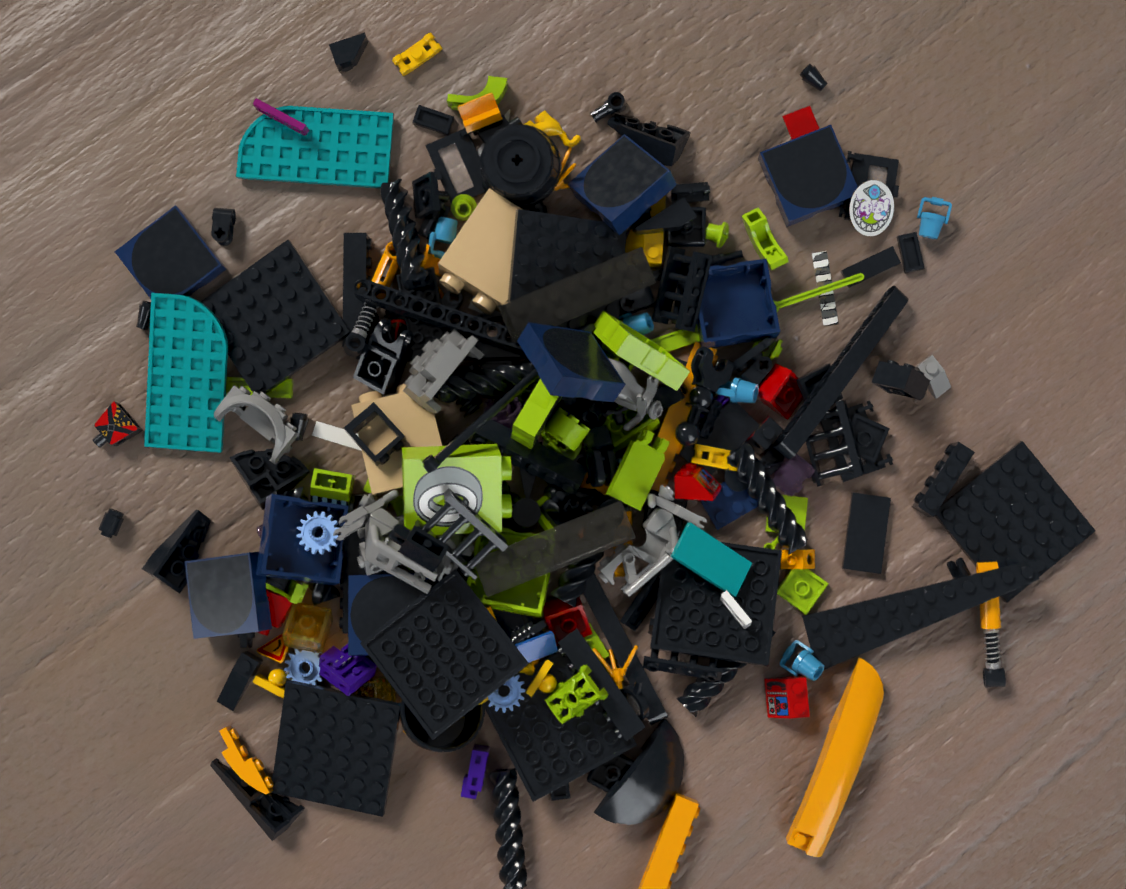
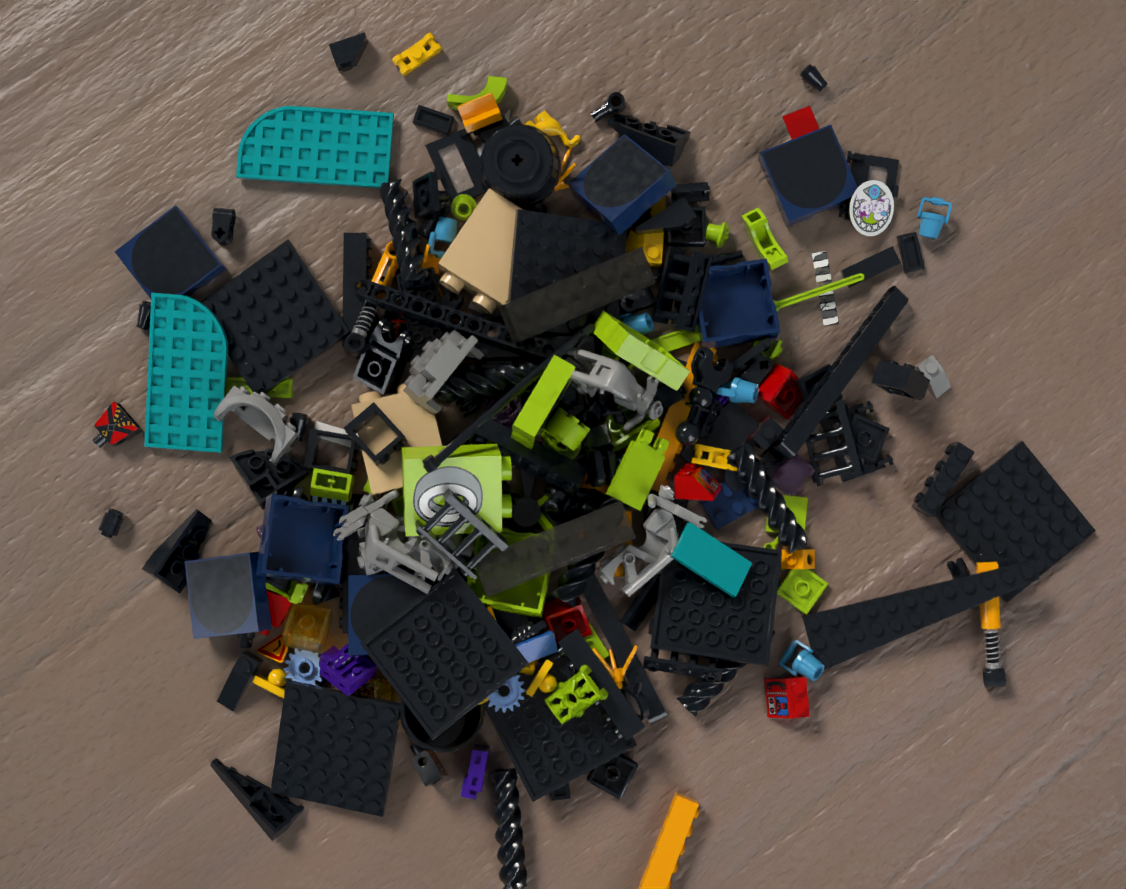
(247, 769): light orange slope -> none
(280, 117): magenta tile -> none
(308, 531): light blue gear -> none
(313, 446): none -> black window
(419, 546): black brick -> none
(432, 771): none -> black torso
(570, 362): tile -> none
(649, 782): black brick -> none
(735, 609): white tile -> none
(838, 761): light orange slope -> none
(866, 533): black tile -> none

